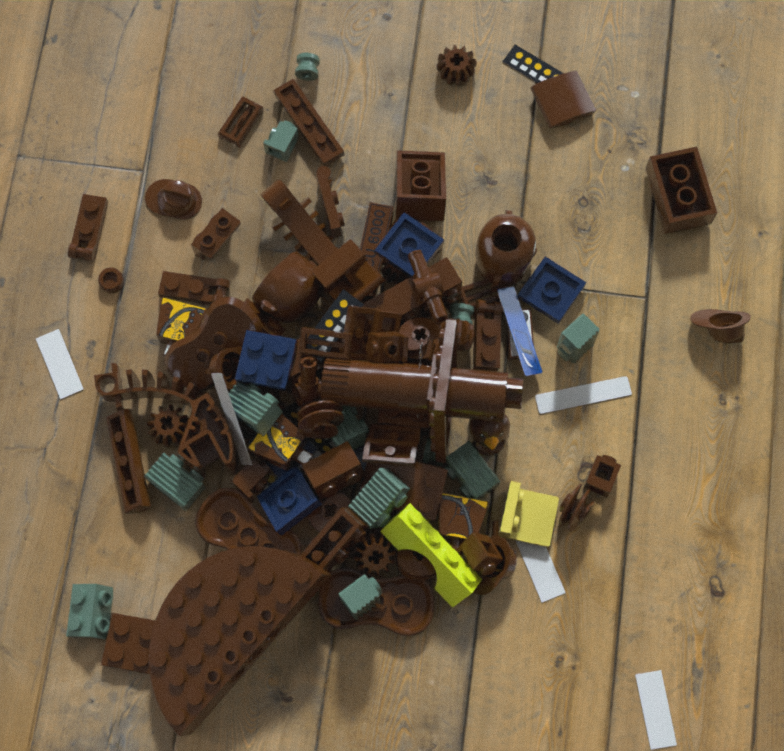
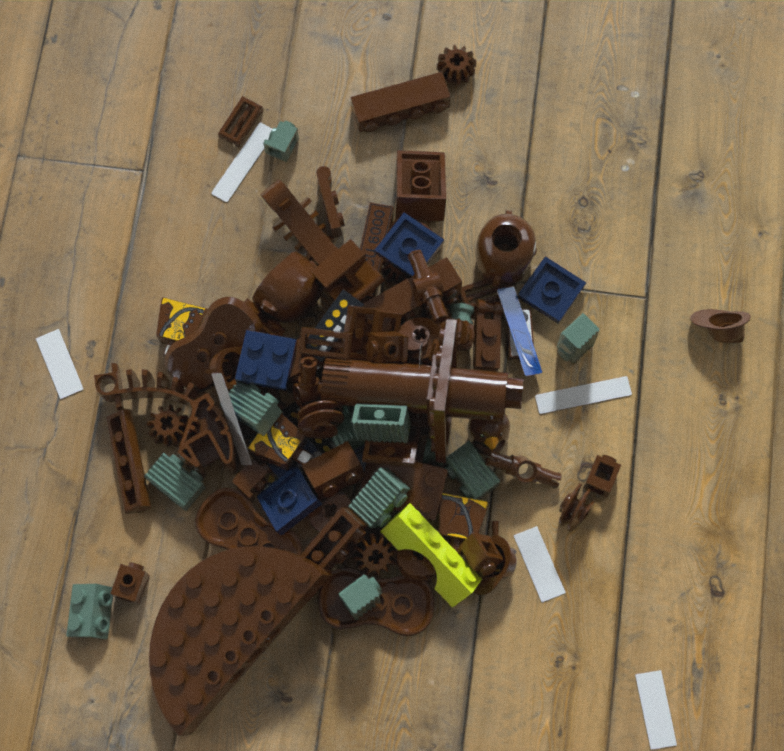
(88, 227): reddish brown plate -> none
(111, 280): reddish brown tile -> none
(128, 643): reddish brown plate -> none
(130, 583): none -> reddish brown brick
(173, 199): reddish brown piece -> none
(192, 287): reddish brown plate -> none
(215, 234): reddish brown bracket -> none
(242, 163): none -> white sticker
(307, 66): sand green wheel -> none
(309, 122): reddish brown plate -> none
(381, 423): none -> sand green brick
(400, 102): none -> reddish brown brick
(511, 466): none -> reddish brown pin
(528, 516): light yellow bracket -> none
(530, 65): black sticker -> none
(563, 99): reddish brown slope -> none
(681, 190): reddish brown brick -> none

